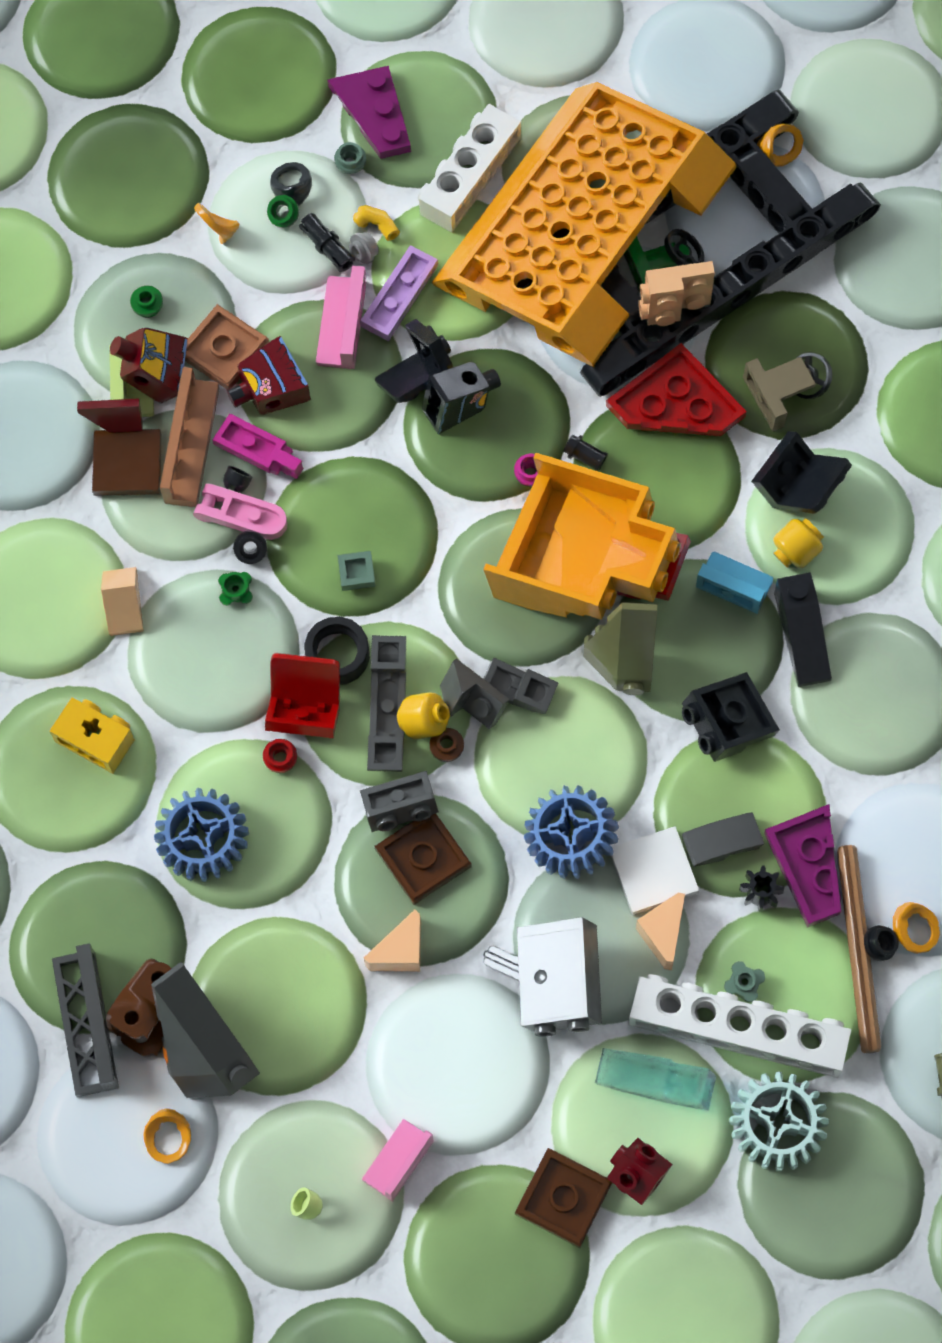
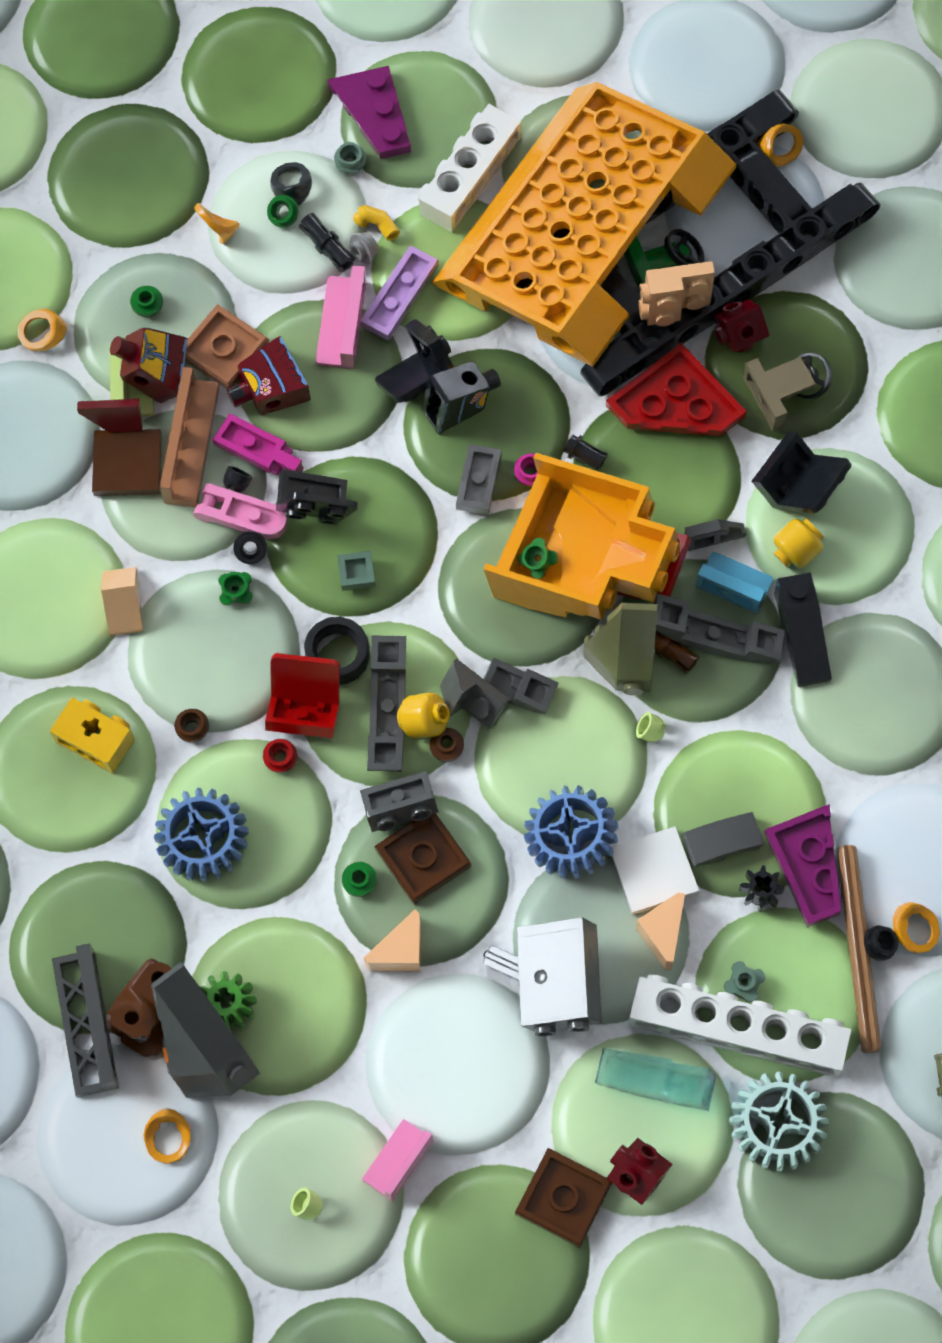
(57, 330): none -> light orange piece
(186, 717): none -> reddish brown plate
(238, 995): none -> bright green gear
(313, 496): none -> black bracket
(363, 888): none -> green plate
(478, 479): none -> flat silver plate
(529, 554): none -> green plate
(650, 727): none -> yellowish green hinge
(675, 653): none -> reddish brown pin
(714, 533): none -> dark grey tile
(716, 635): none -> dark grey slope
(728, 716): black plate -> none
(740, 325): none -> dark red brick

